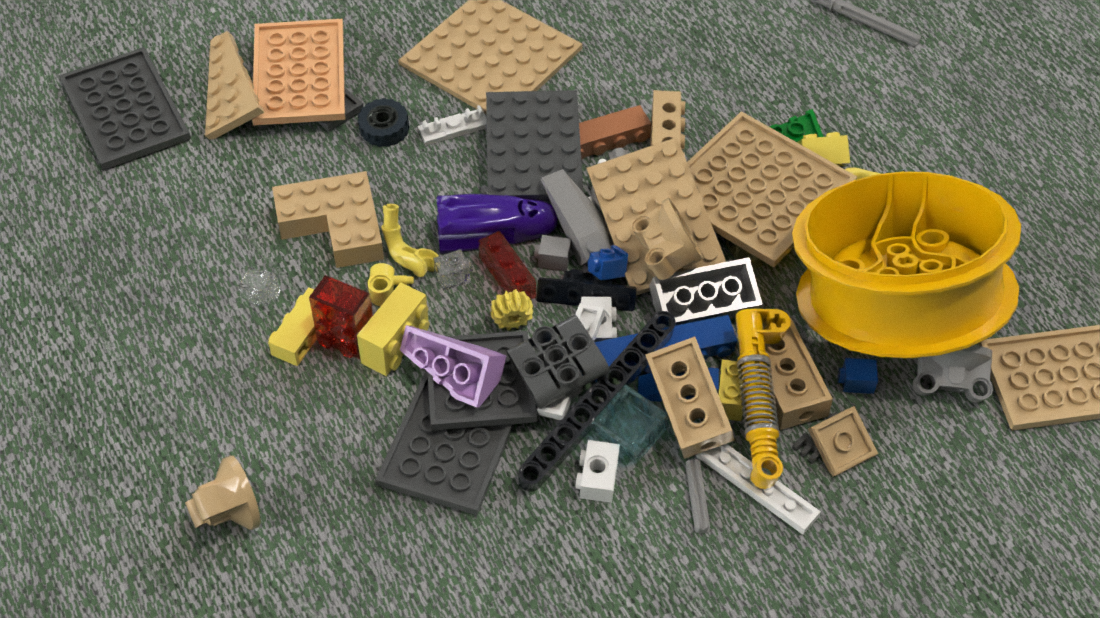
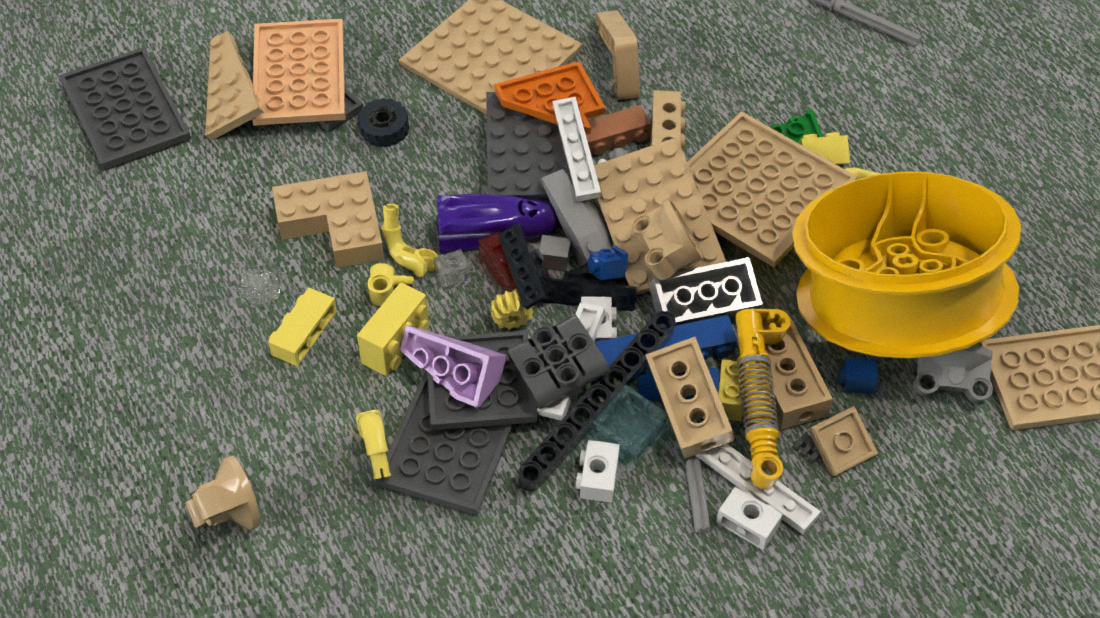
(339, 315): clear red brick -> none
(372, 431): none -> light yellow piece
(453, 126): white plate -> none
(525, 266): none -> black bracket
(536, 91): none -> orange wing
(576, 149): none -> white plate
(624, 50): none -> tan beam
(756, 531): none -> white brick

